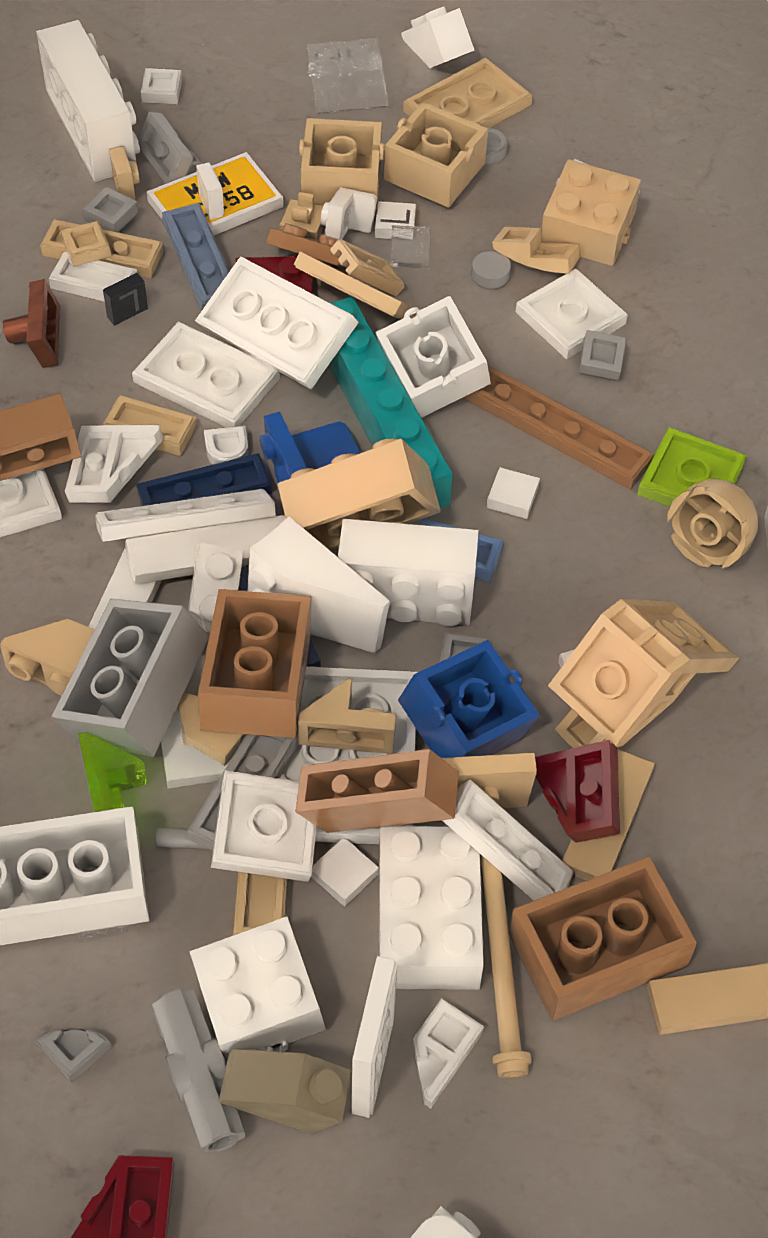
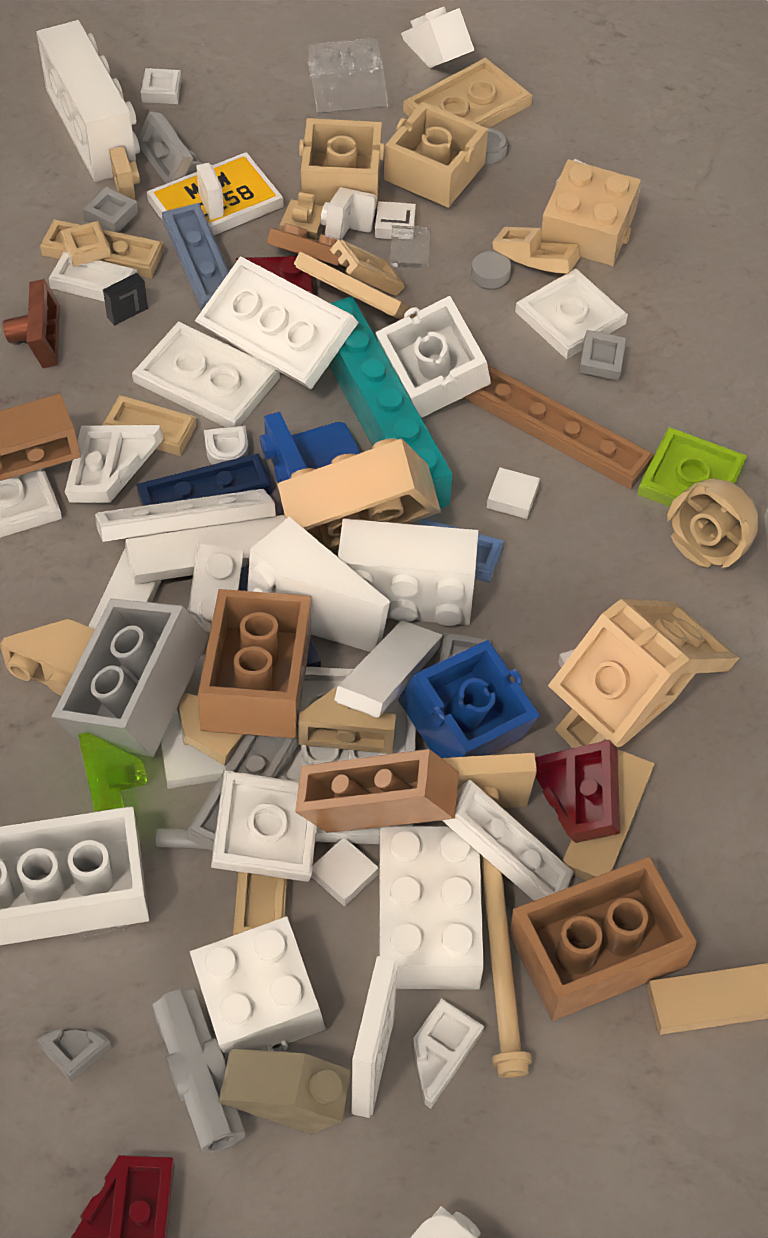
(388, 669): none -> white tile

